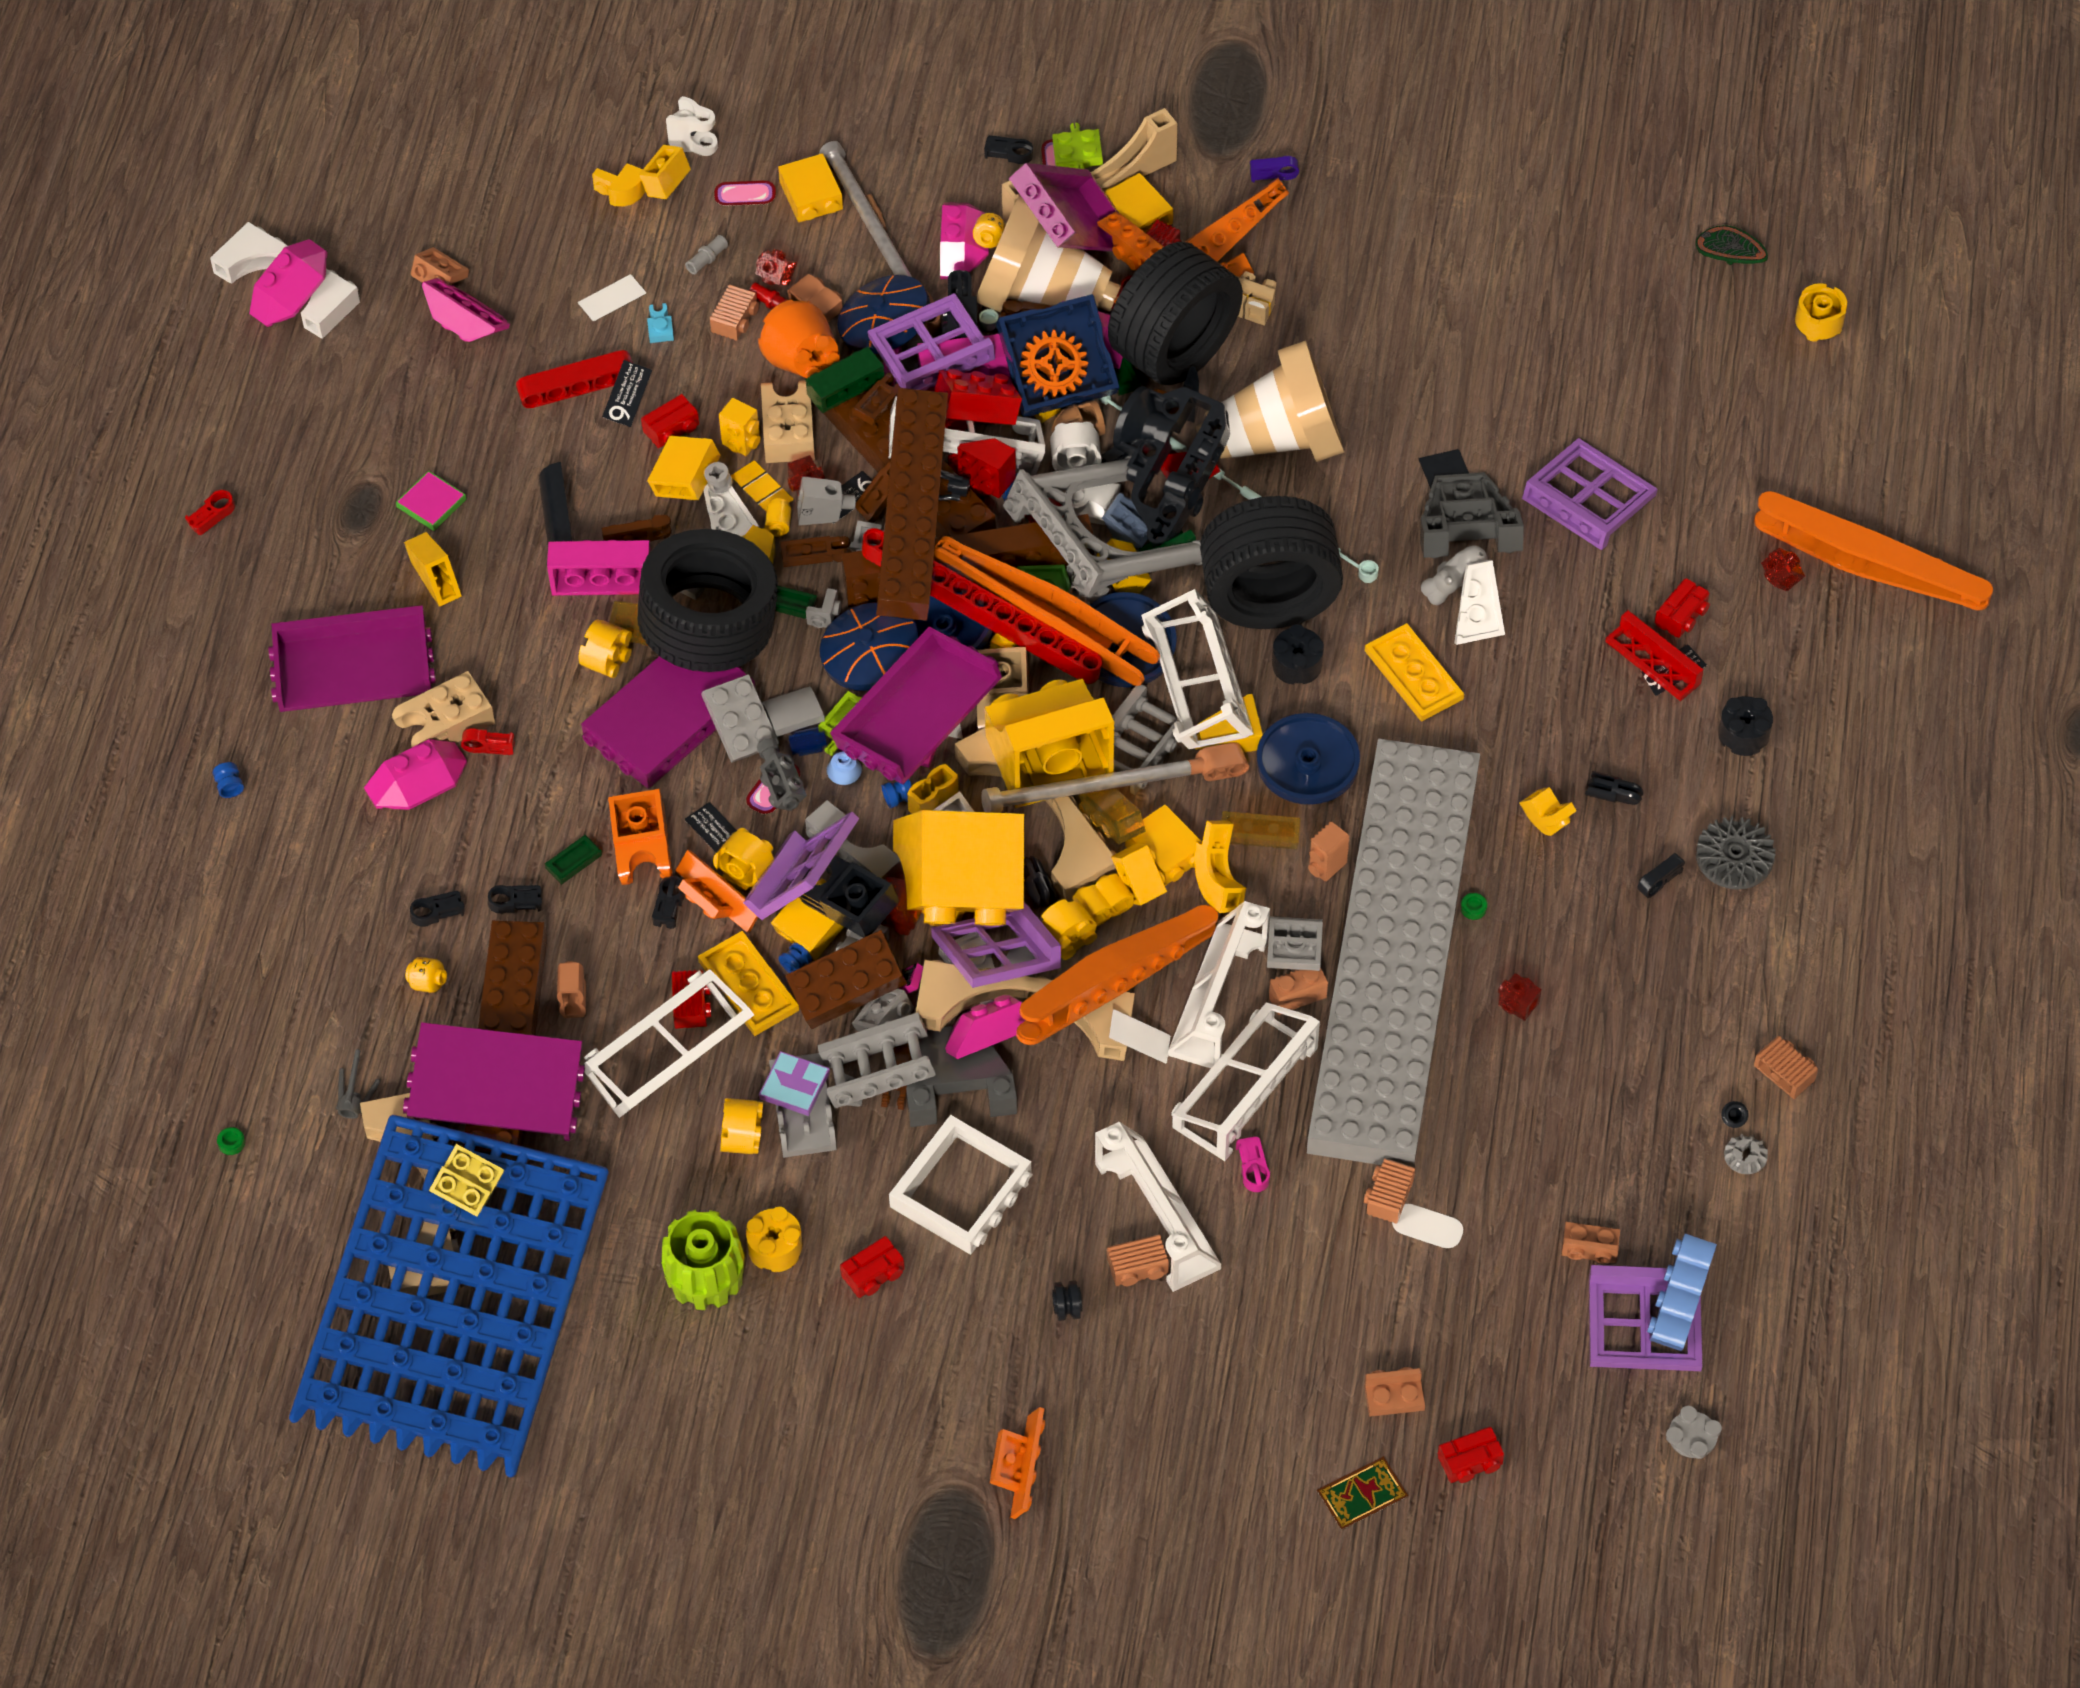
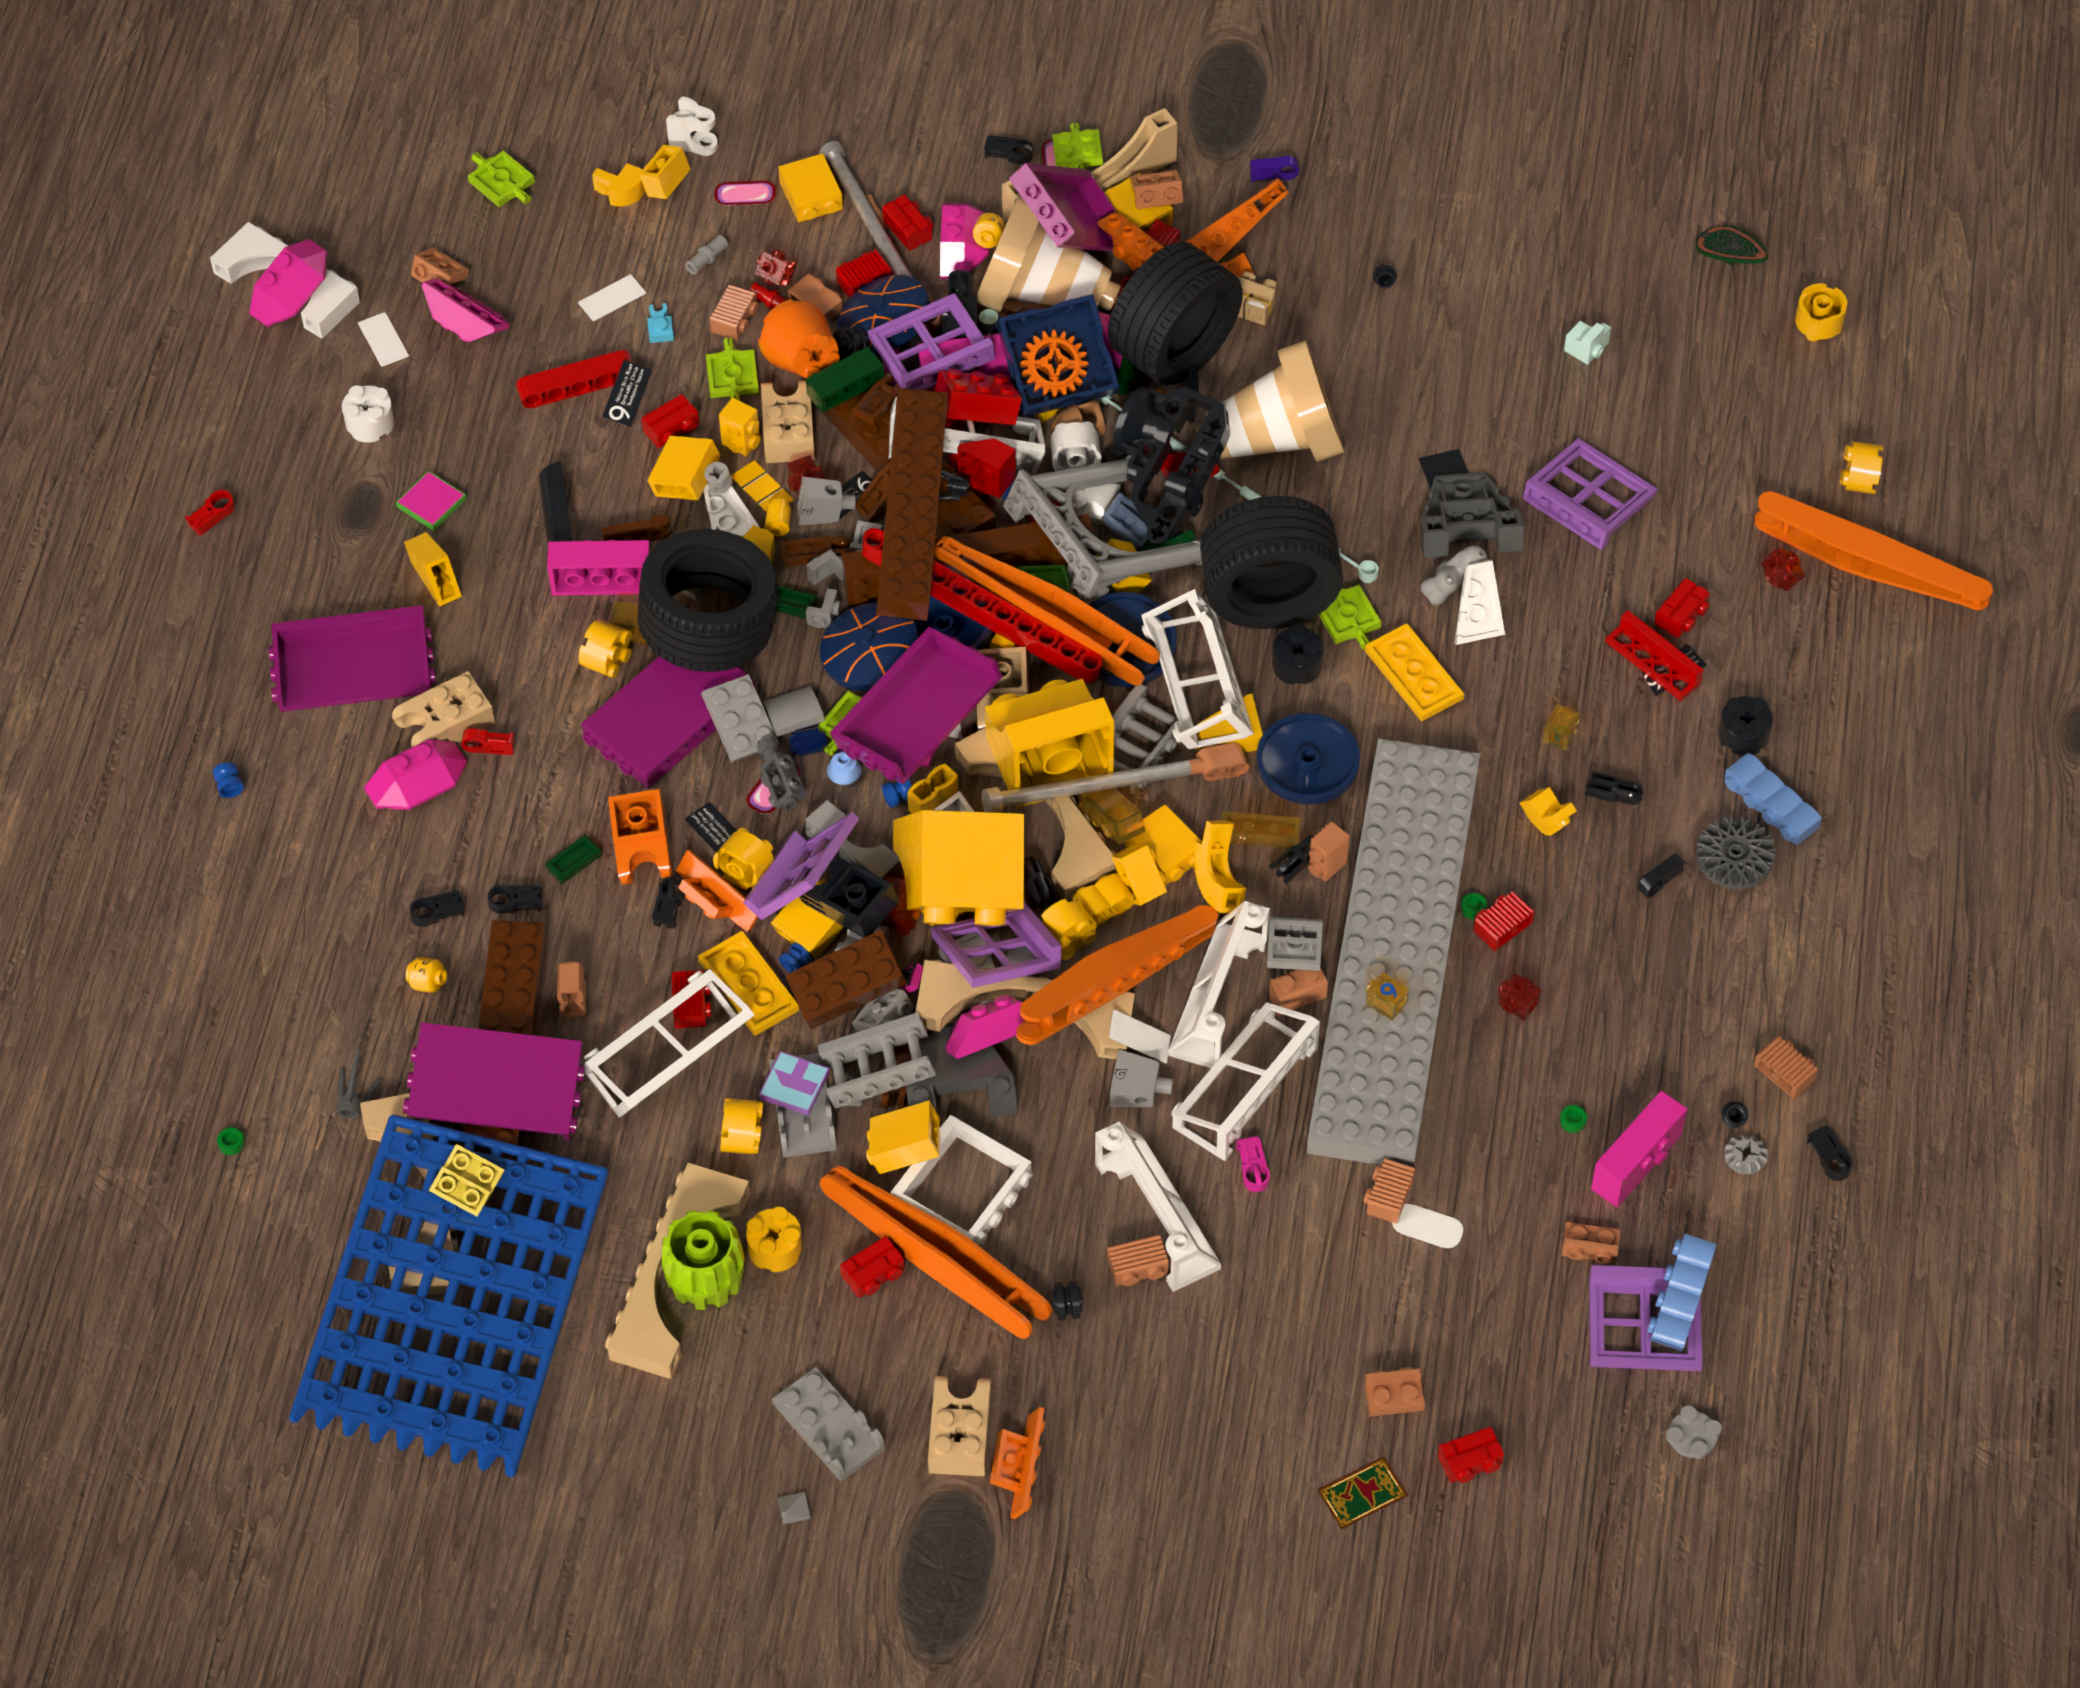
(368, 413): none -> white brick
(383, 339): none -> white sticker
(501, 178): none -> lime plate
(640, 1333): none -> tan arch
(732, 372): none -> lime plate
(793, 1508): none -> light grey slope
(823, 566): none -> light grey bracket
(829, 1424): none -> light grey hinge
(850, 340): none -> black wheel
(860, 271): none -> red brick
(904, 1137): none -> yellow brick
(907, 222): none -> red brick
(939, 1251): none -> orange piece
(959, 1430): none -> tan brick
(1137, 1081): none -> light grey torso
(1157, 189): none -> nougat bracket
(1296, 858): none -> black arm
(1350, 617): none -> lime plate
(1384, 276): none -> black plate
(1387, 996): none -> clear yellow brick
(1503, 920): none -> red brick
(1561, 727): none -> clear yellow brick
(1573, 1118): none -> green tile
(1587, 341): none -> light aqua brick
(1639, 1149): none -> dark pink brick
(1775, 801): none -> medium blue brick
(1830, 1149): none -> black piece
(1862, 467): none -> yellow brick

